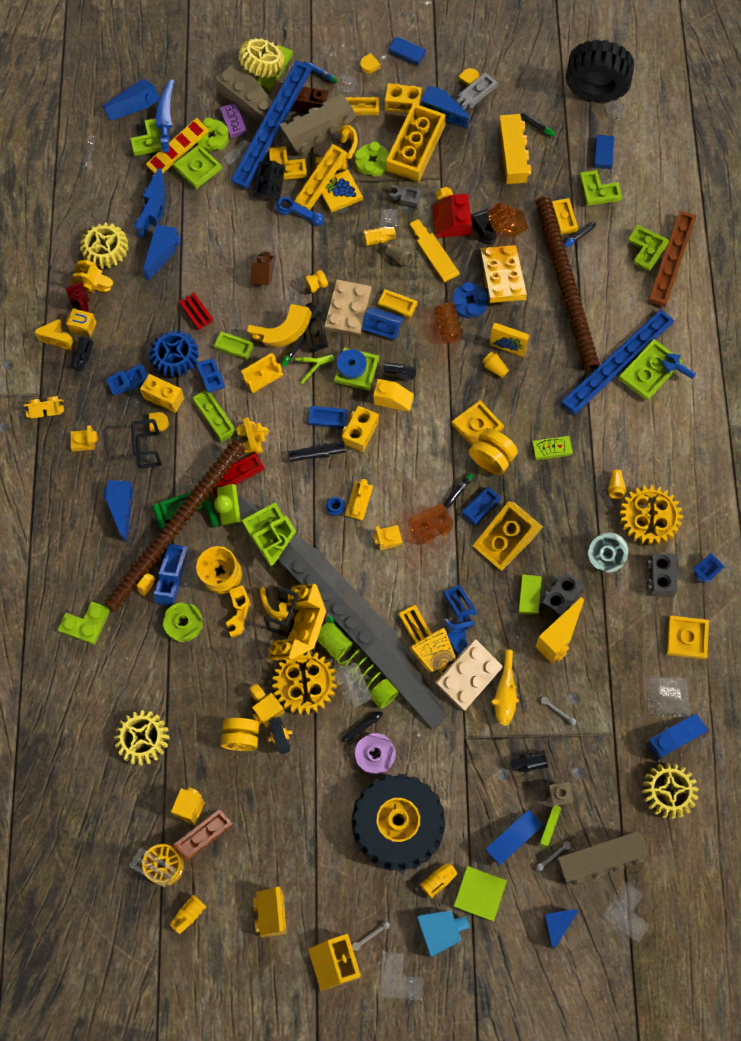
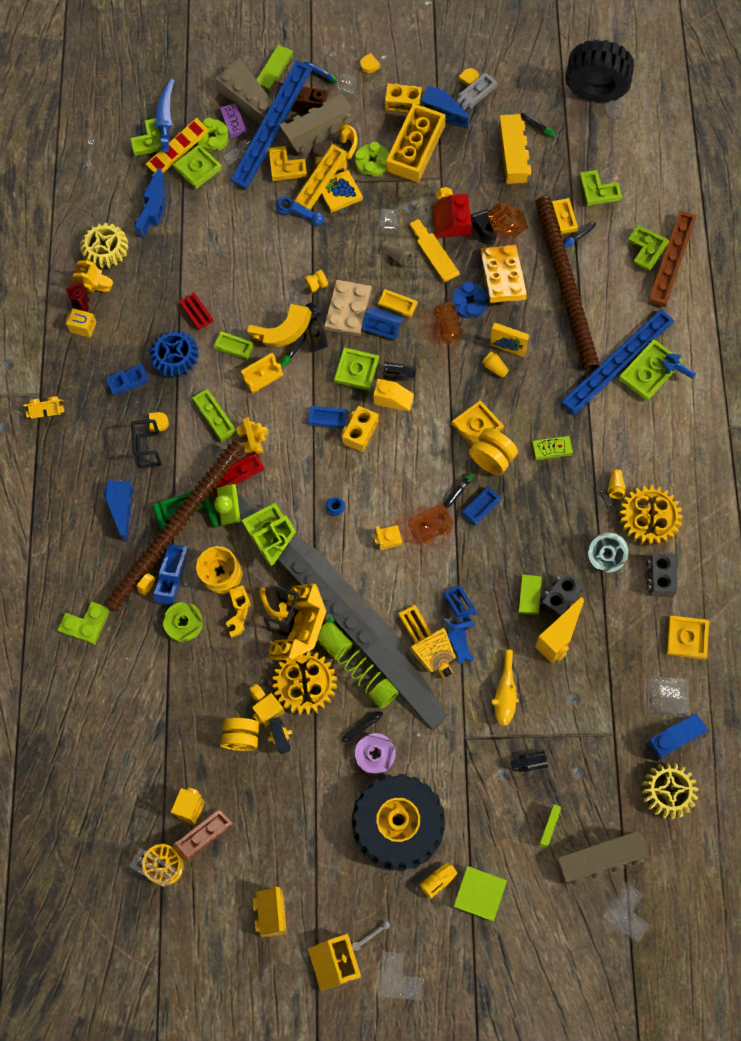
(53, 335): yellow slope -> none
(81, 353): black hinge -> none
(83, 439): yellow bracket -> none
(134, 99): blue slope -> none
(137, 744): light yellow gear -> none
(162, 247): blue slope -> none
(162, 393): yellow brick -> none
(187, 914): yellow hinge -> none
(210, 375): blue slope -> none
(261, 57): light yellow gear -> none
(262, 268): reddish brown slope -> none
(269, 180): black bracket -> none
(317, 451): black pin -> none
(319, 361): lime plant -> none
(353, 684): clear bracket -> none
(355, 357): blue piece -> none
(359, 500): yellow hinge -> none
(363, 109): yellow tile -> none
(378, 236): yellow hinge -> none
(407, 51): blue tile -> none
(408, 196): flat silver plate -> none
(441, 930): dark azure torso -> none
(468, 674): tan plate -> none
(507, 535): yellow slope -> none
(513, 838): blue slope -> none
(545, 701): light grey hinge -> none
(557, 924): blue slope -> none
(560, 793): dark tan bracket -> none
(566, 846): light grey hinge -> none
(604, 152): blue tile -> none
(708, 568): blue bracket -> none

